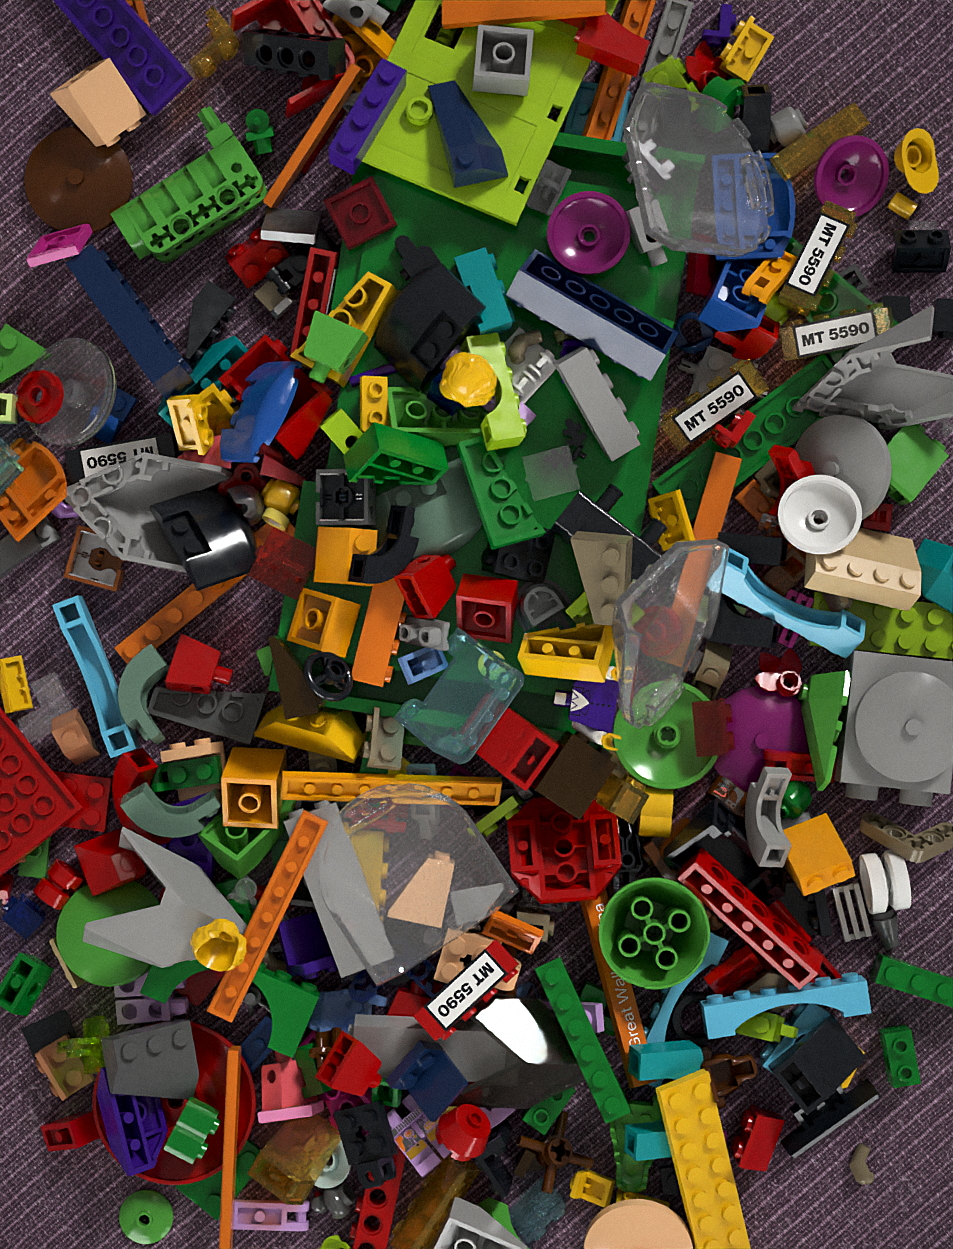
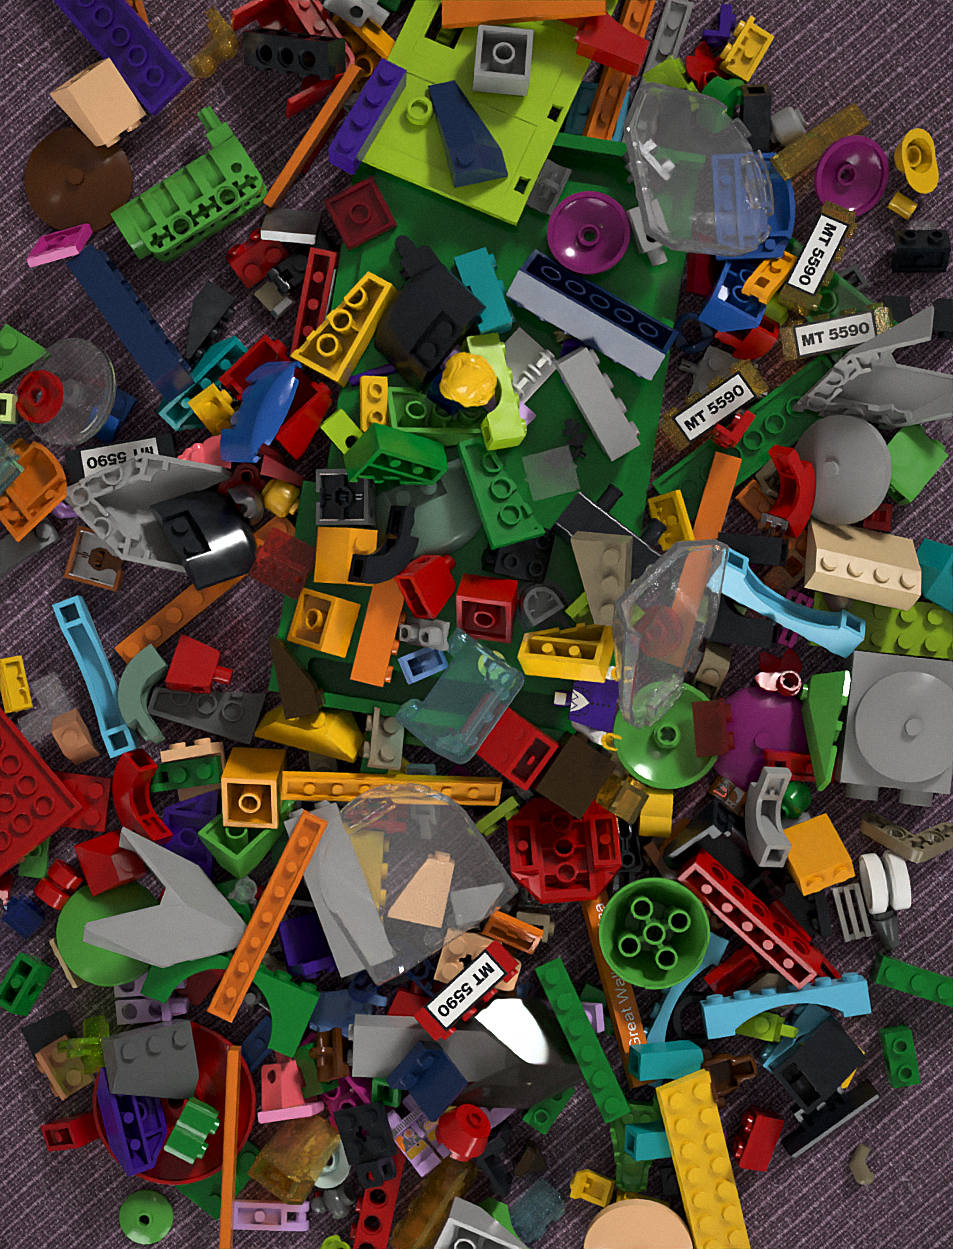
(167, 820): sand green arch -> none
(190, 423): yellow bracket -> none
(219, 945): yellow hair -> none
(259, 131): green hips -> none
(265, 659): bright green slope -> none
(275, 518): light yellow tile -> none
(331, 346): bright green torso -> none
(333, 673): black piece -> none
(350, 1066): red torso -> none
(520, 344): dark tan arm -> none
(553, 1160): reddish brown bar -> none
(824, 499): white dish -> none

